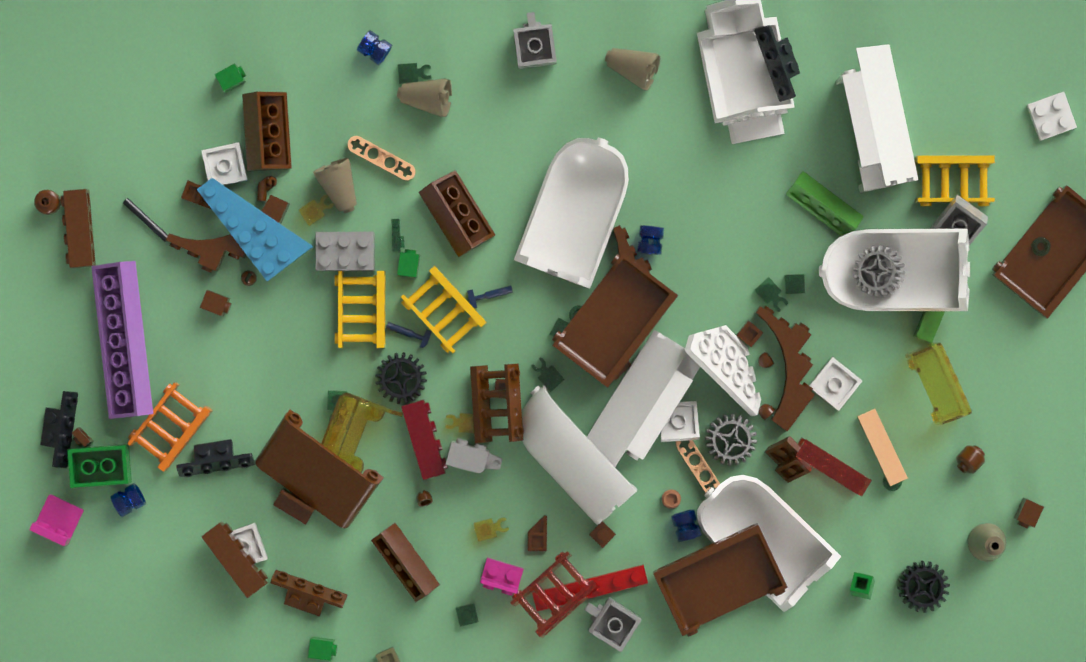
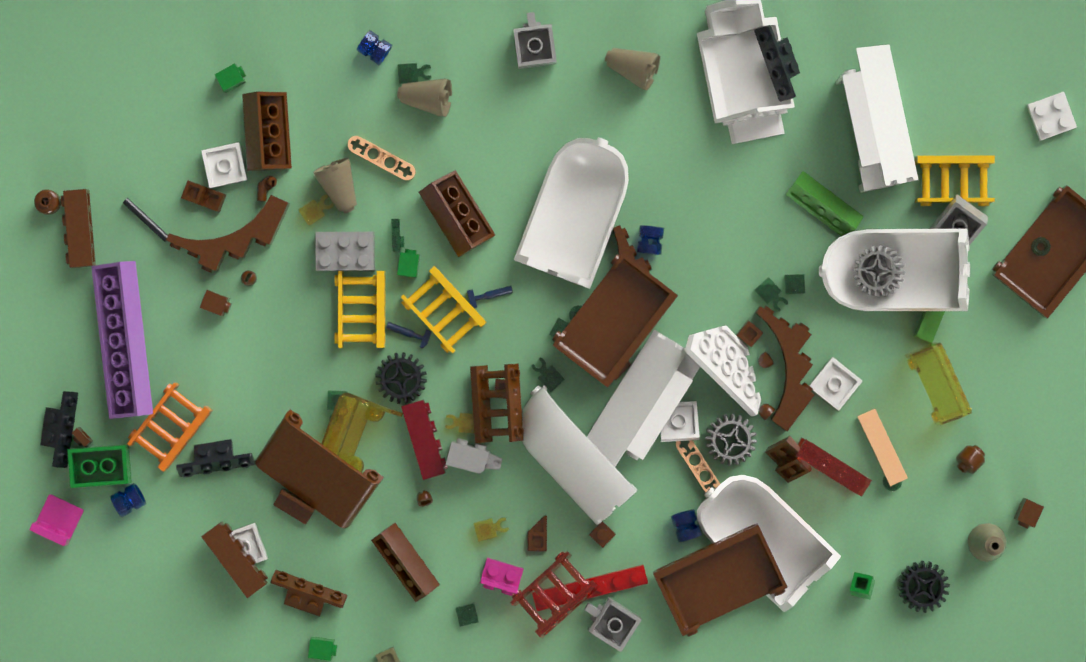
(262, 238): dark azure wing -> none
(671, 499): nougat plate -> none

